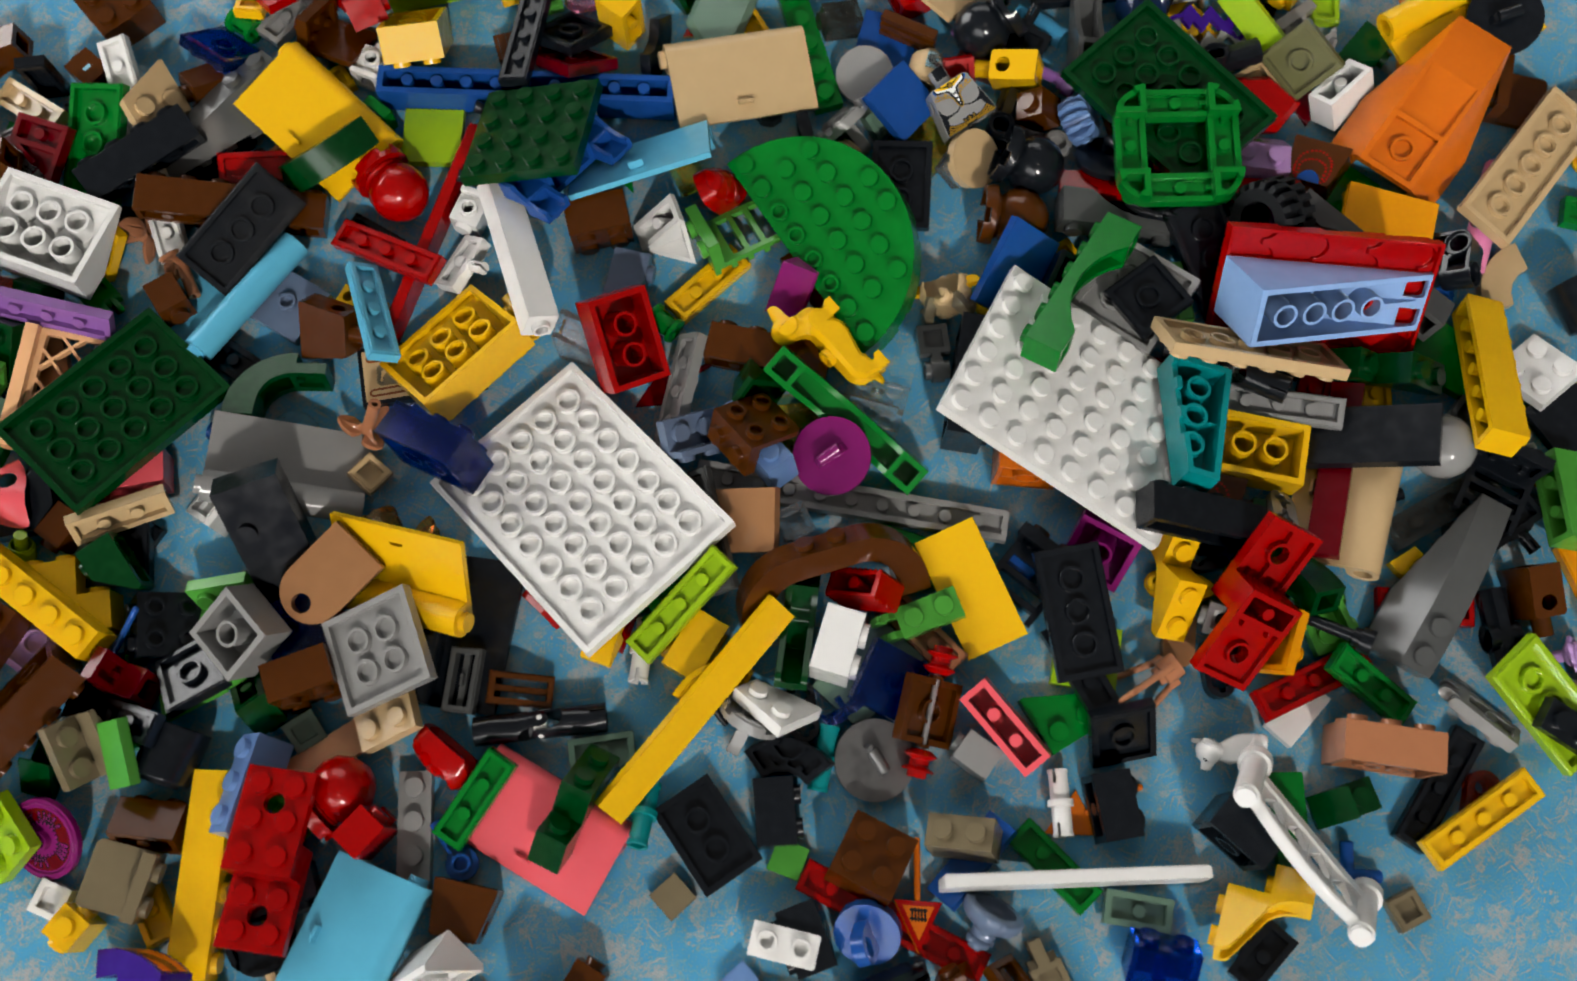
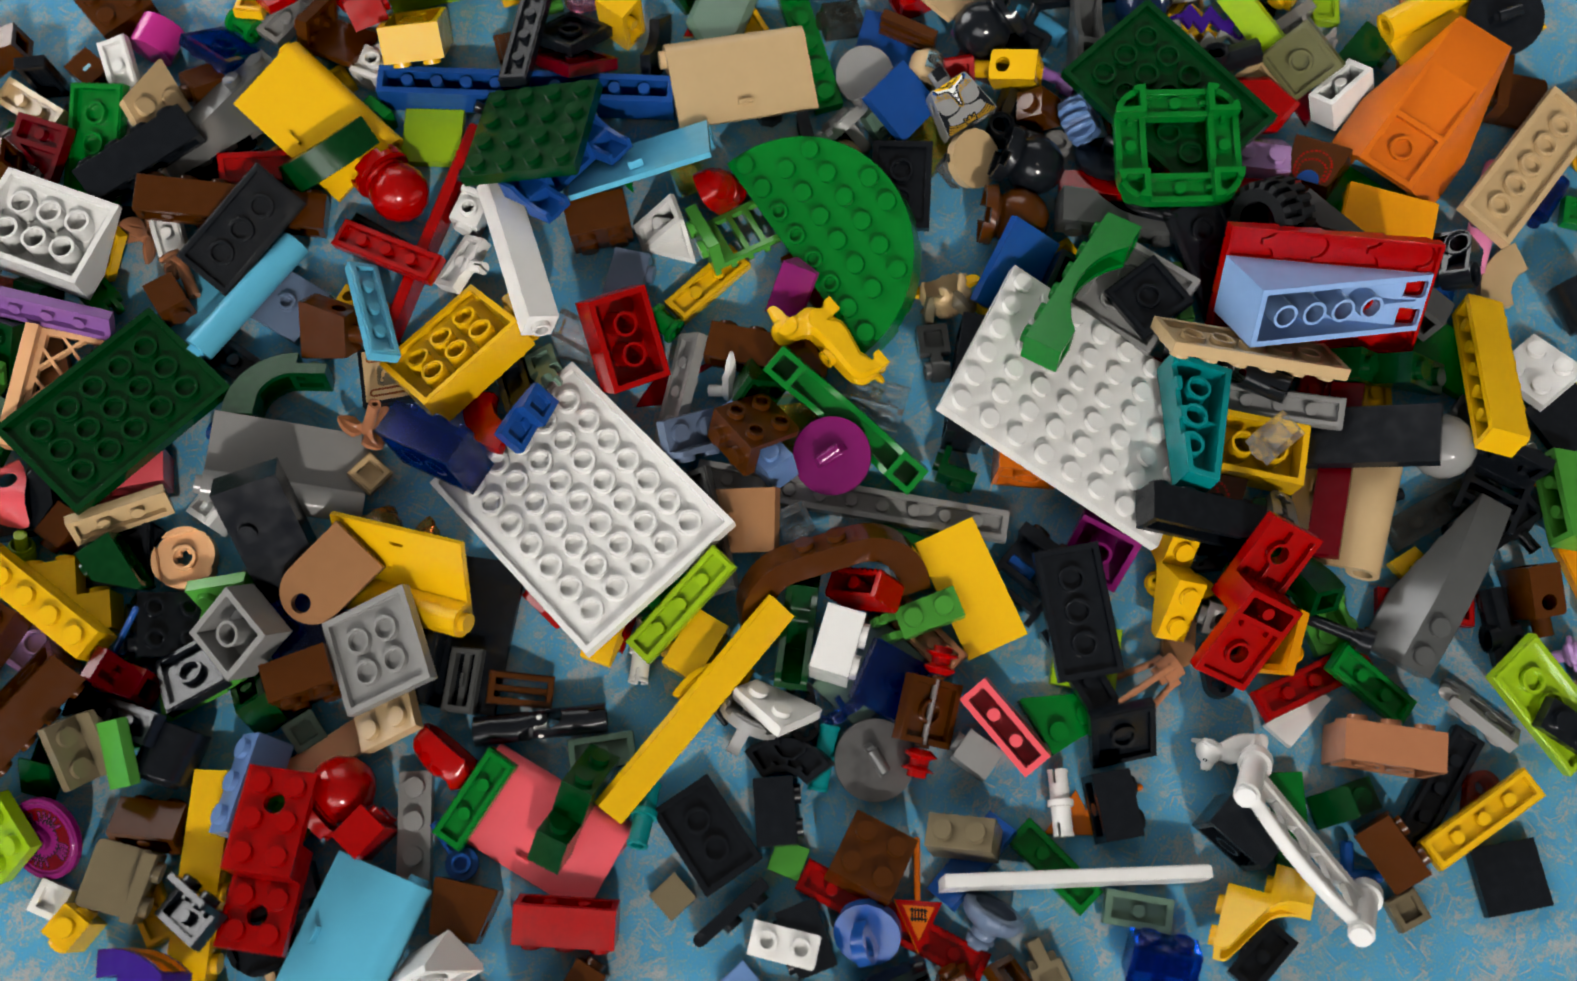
(156, 38): none -> dark pink piece
(175, 542): none -> light nougat plate
(191, 913): none -> black bracket
(483, 420): none -> red tile
(514, 383): none -> black tile
(524, 418): none -> blue slope
(544, 365): none -> sand green plate
(565, 923): none -> red brick
(726, 388): none -> white bar
(729, 917): none -> black hinge
(952, 476): none -> dark green bracket
(1274, 437): none -> clear brick
(1392, 852): none -> reddish brown brick
(1509, 877): none -> black tile
(1549, 204): none -> clear blue cylinder

